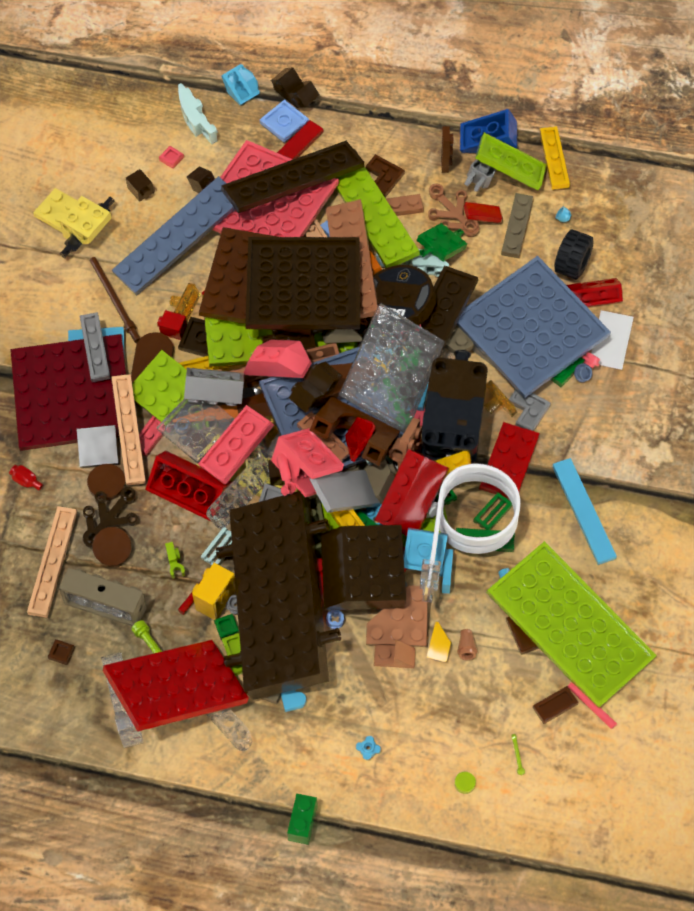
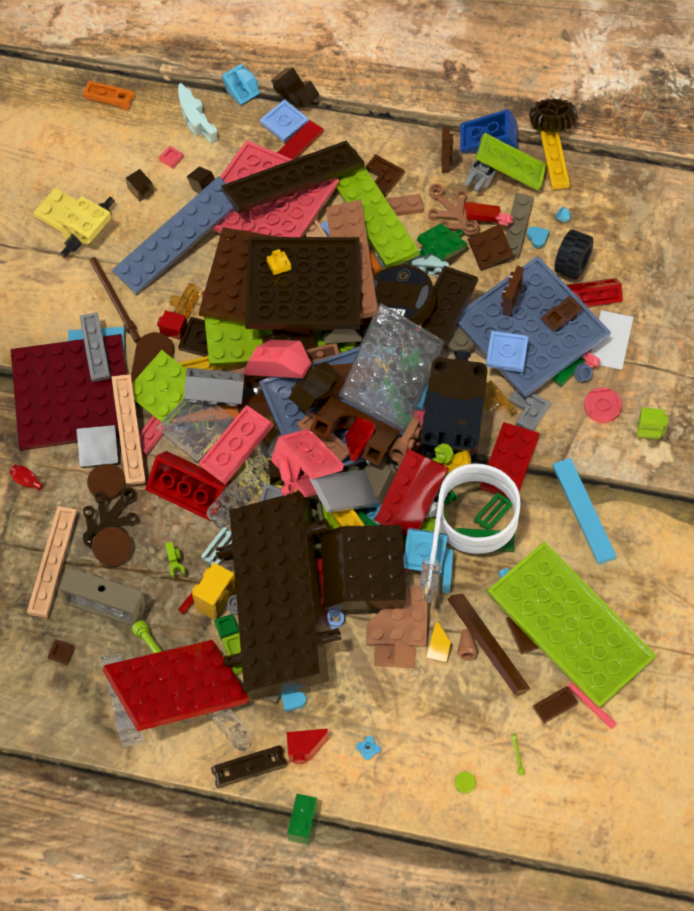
(108, 94): none -> orange plate
(248, 766): none -> dark brown plate
(278, 262): none -> yellow tile
(305, 744): none -> red slope
(443, 454): none -> lime plate
(488, 644): none -> reddish brown tile
(490, 247): none -> reddish brown plate
(504, 219): none -> coral plate
(507, 351): none -> light blue plate
(512, 291): none -> reddish brown plate
(537, 236): none -> medium azure tile
(553, 115): none -> dark brown gear
(562, 314): none -> reddish brown slope
(602, 405): none -> coral tile
(652, 423): none -> lime brick

